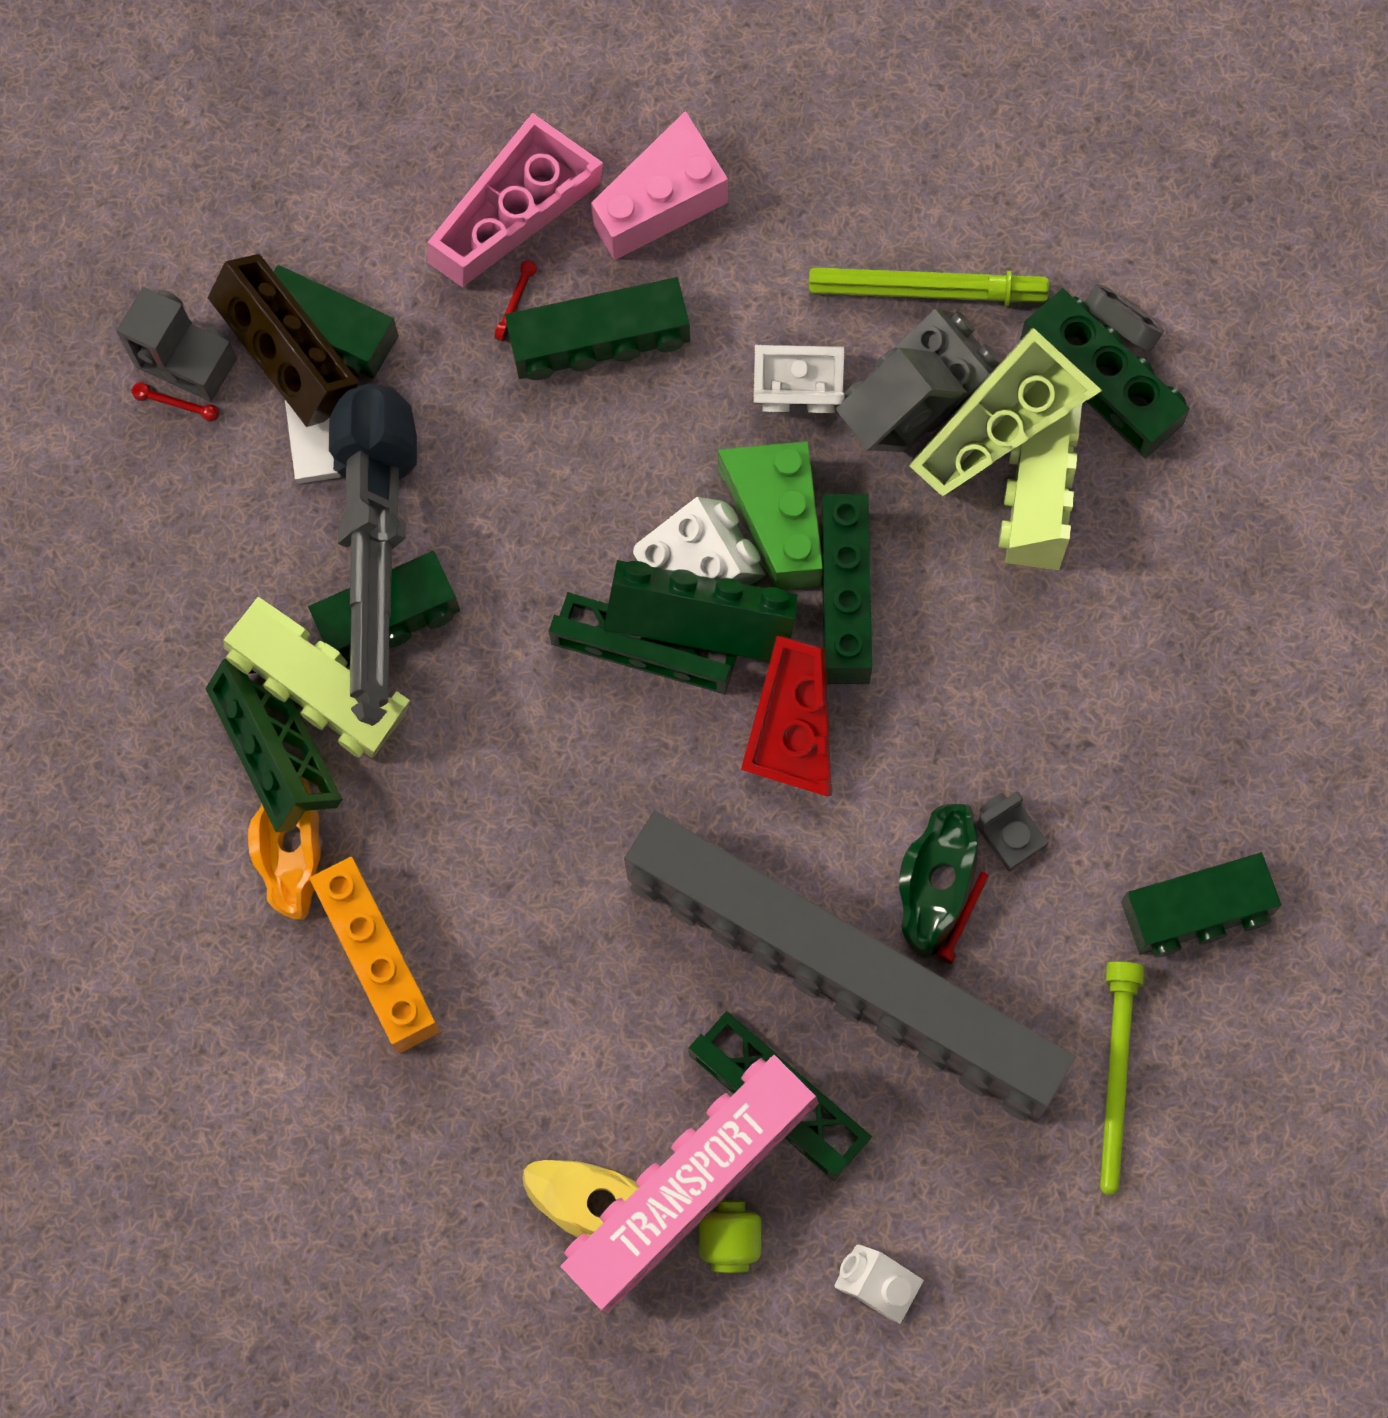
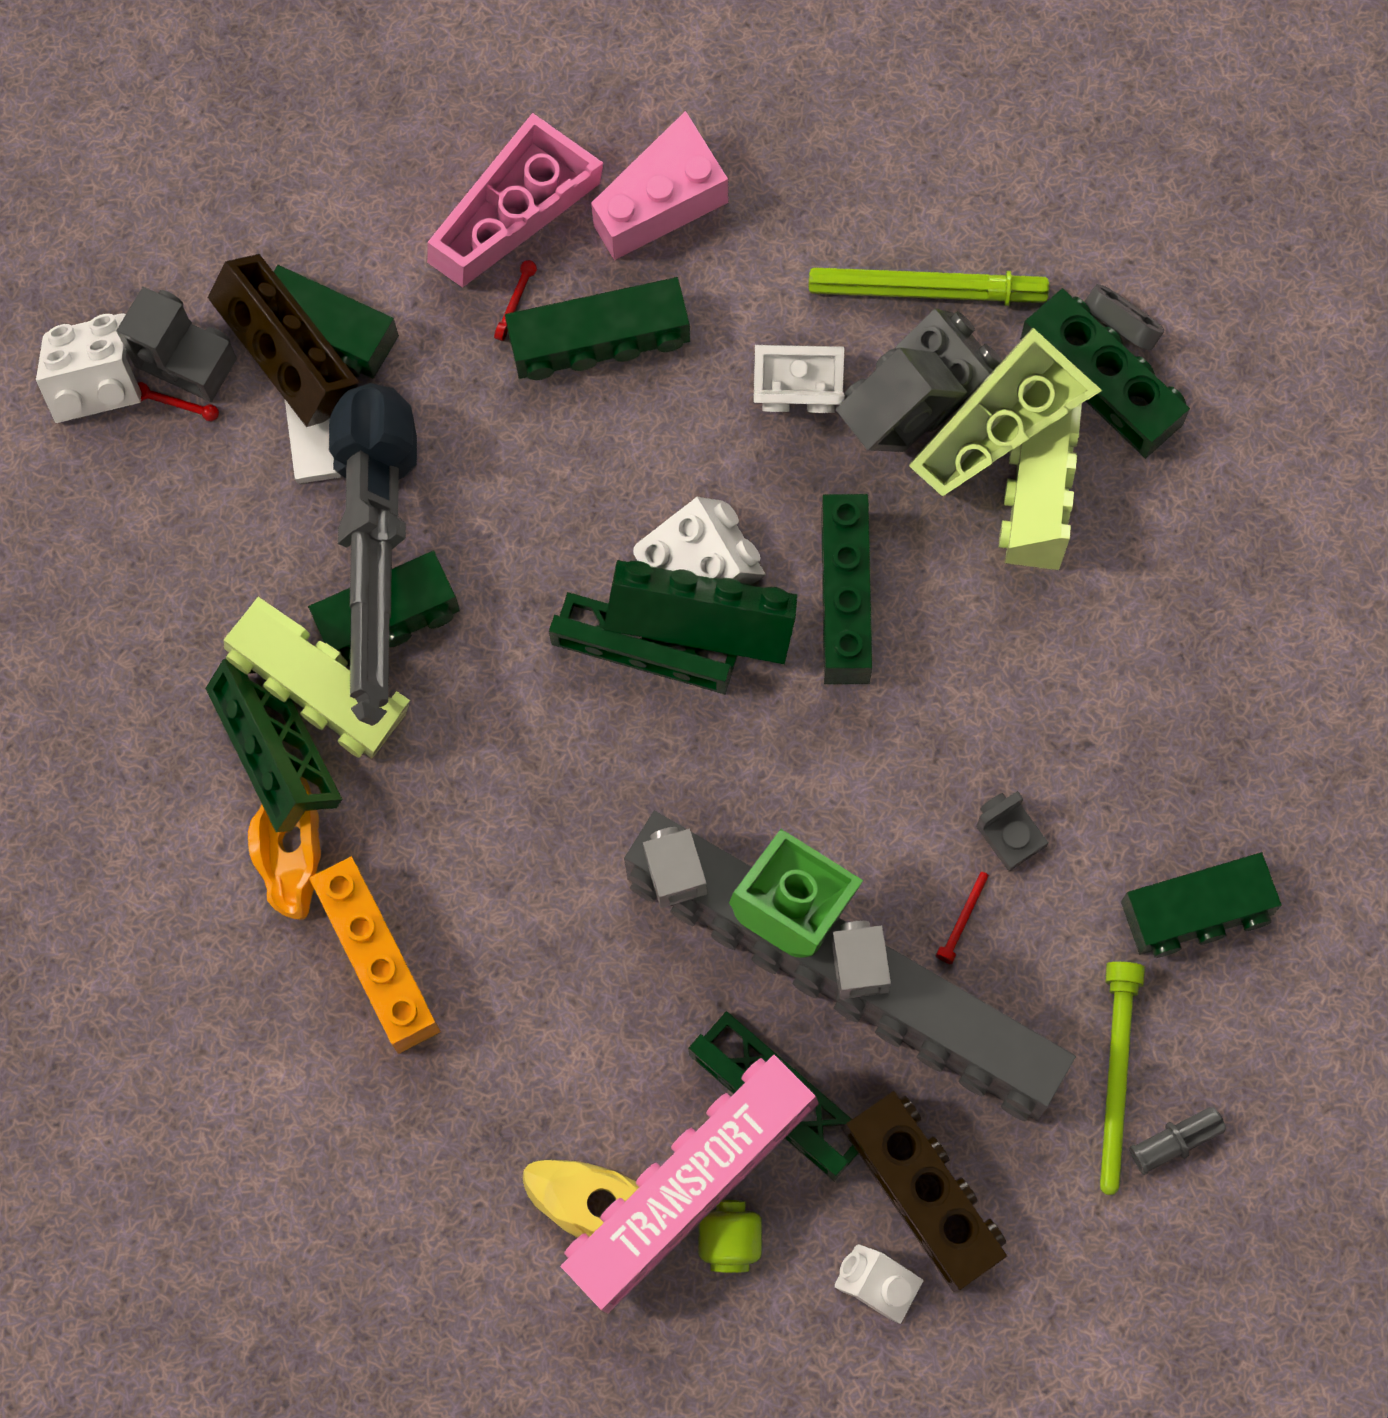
(85, 369): none -> white bracket
(674, 866): none -> light grey brick
(778, 507): bright green wedge -> none
(792, 720): red wing -> none
(793, 896): none -> bright green slope
(860, 960): none -> light grey brick
(932, 912): dark green piece -> none
(984, 1241): none -> dark brown brick
(1177, 1140): none -> dark grey axle

